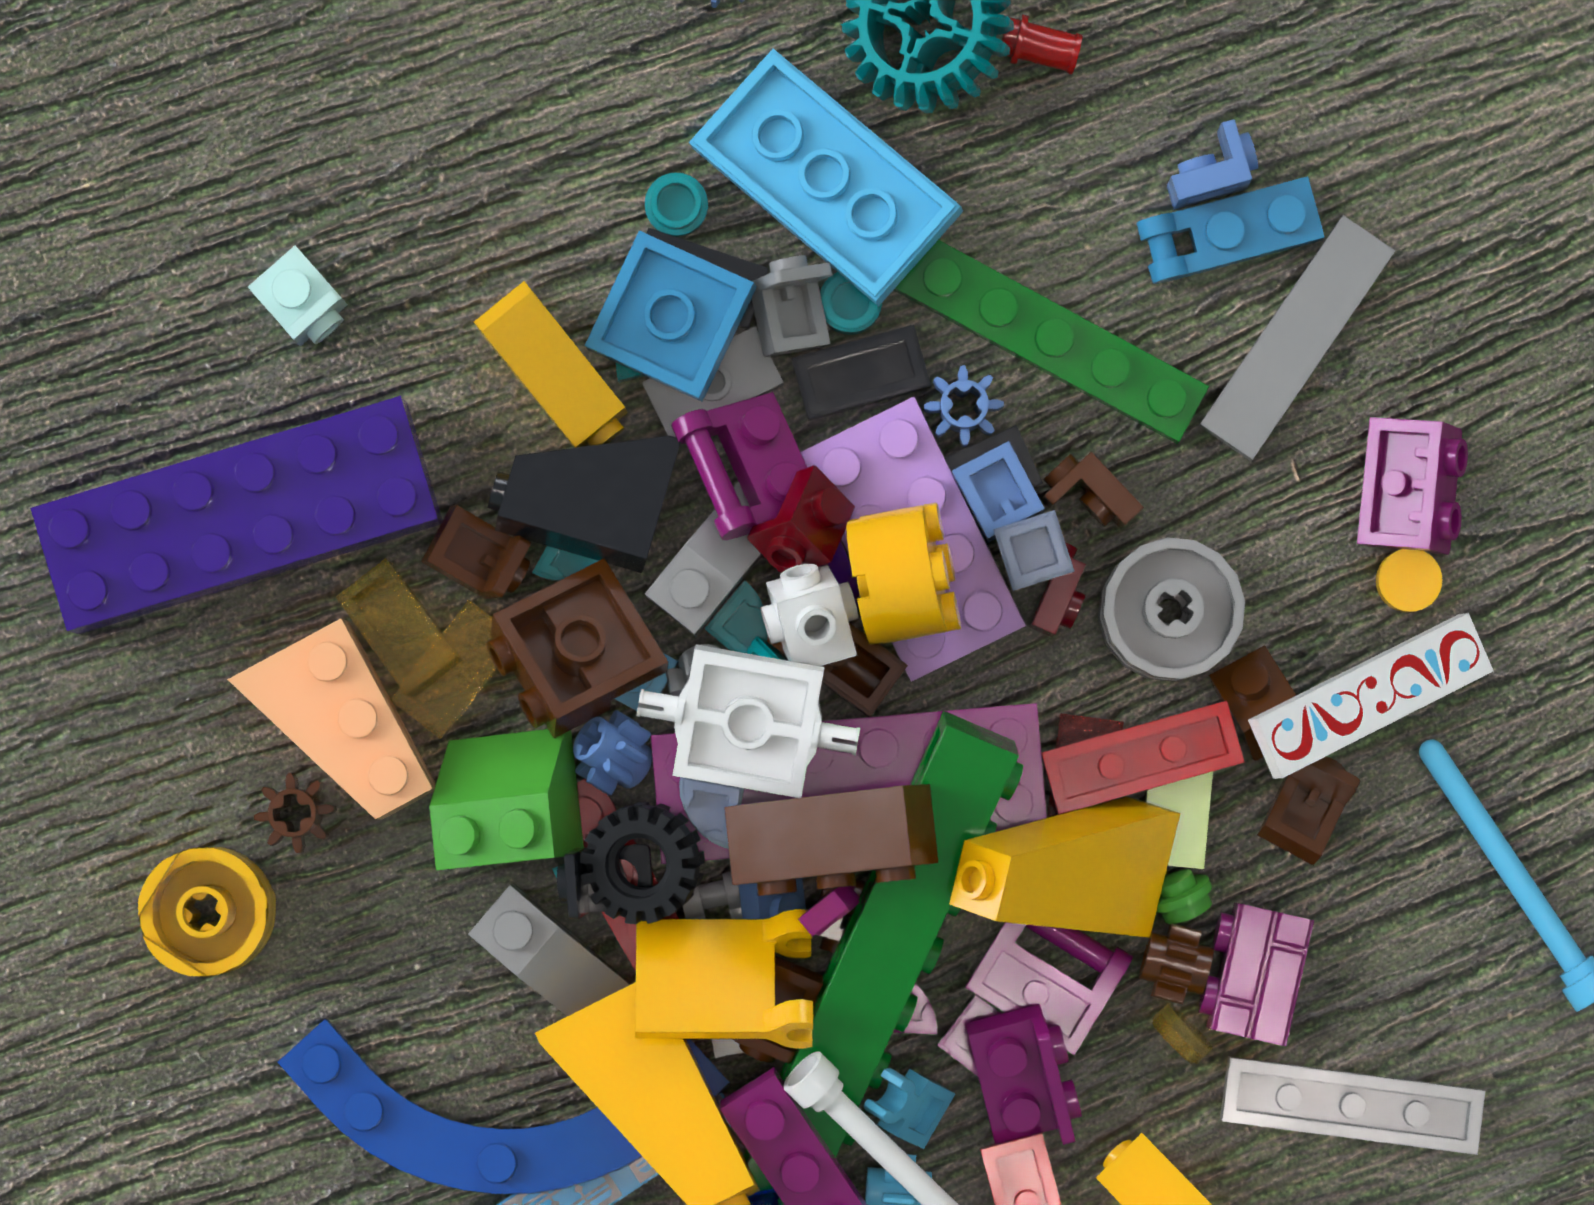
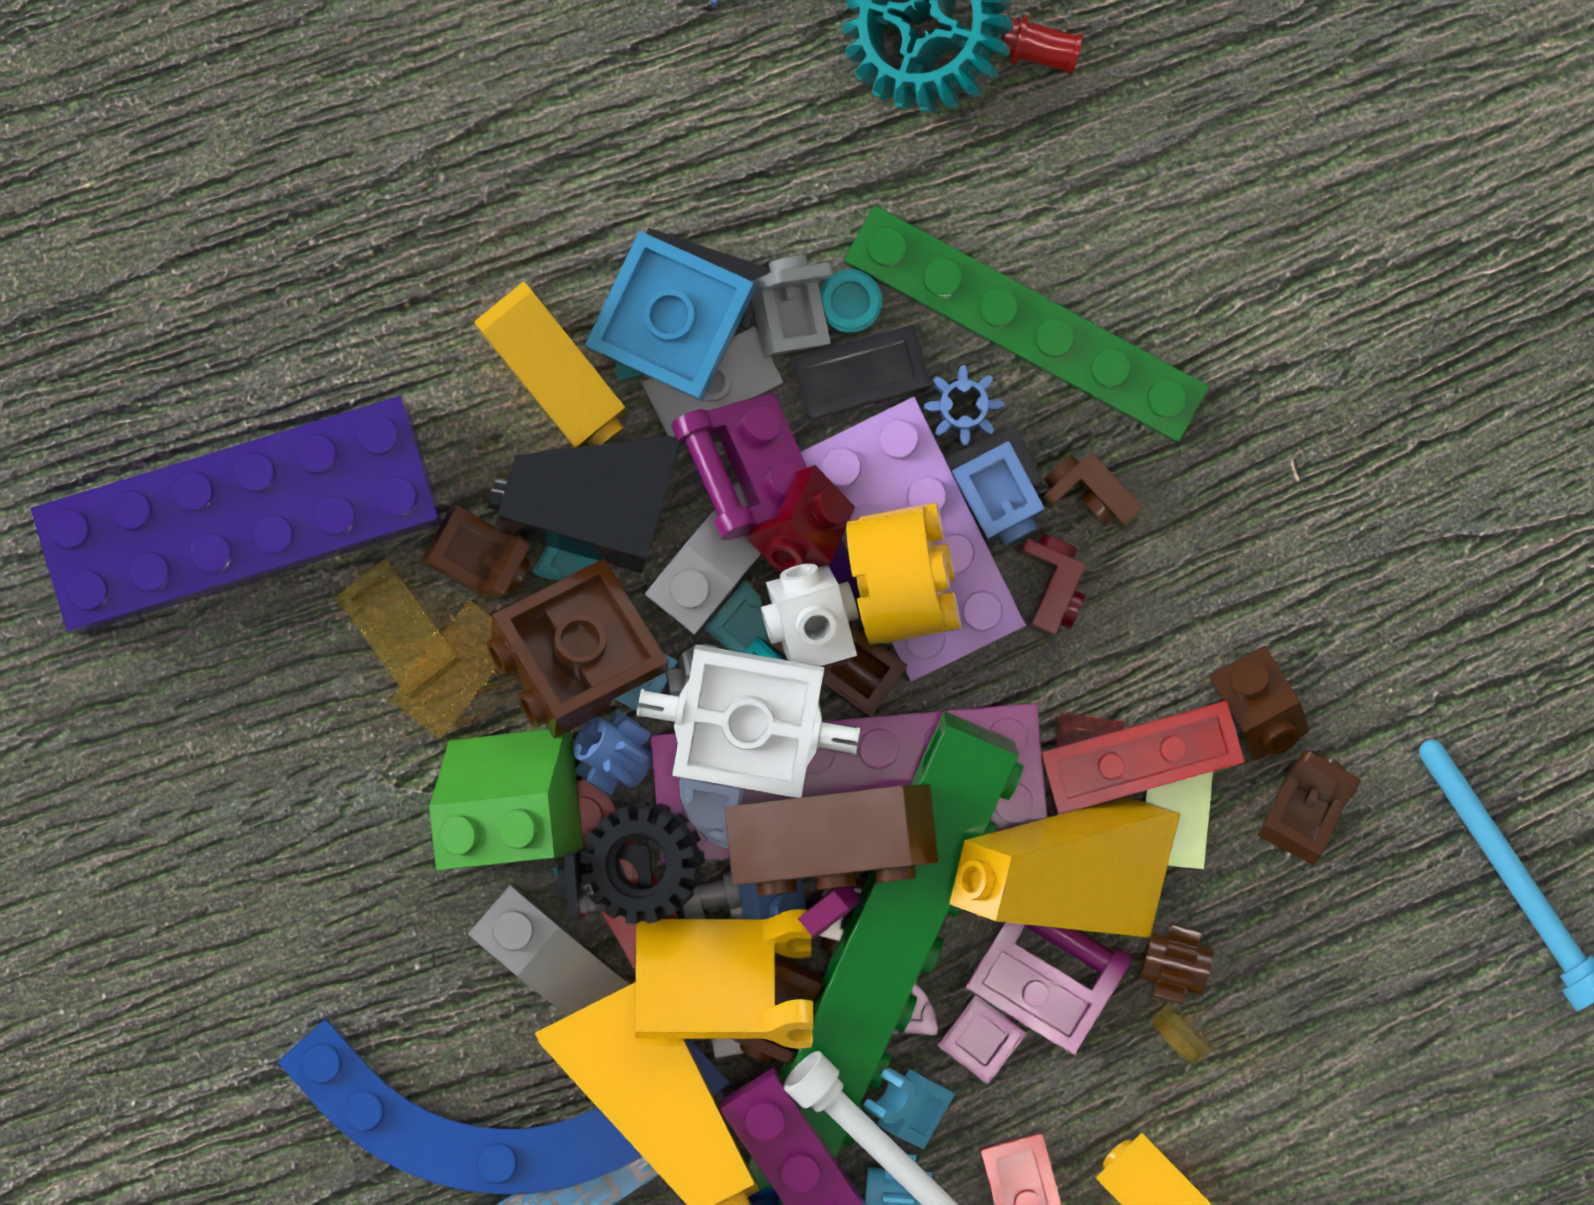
(171, 919): yellow brick -> none
(282, 800): reddish brown gear -> none
(299, 298): light aqua bracket -> none
(341, 717): light nougat wedge -> none
(676, 204): teal plate -> none
(826, 177): medium azure tile -> none
(1020, 1075): magenta bracket -> none
(1033, 550): sand blue tile -> none
(1184, 896): bright green plate -> none
(1205, 179): medium blue bracket -> none
(1208, 601): light grey wheel -> none
(1233, 230): dark azure plate -> none
(1256, 973): brick -> none
(1296, 338): light grey tile -> none
(1352, 1105): plate -> none
(1370, 695): white tile -> none
(1409, 580): yellow tile -> none
(1411, 485): bracket -> none

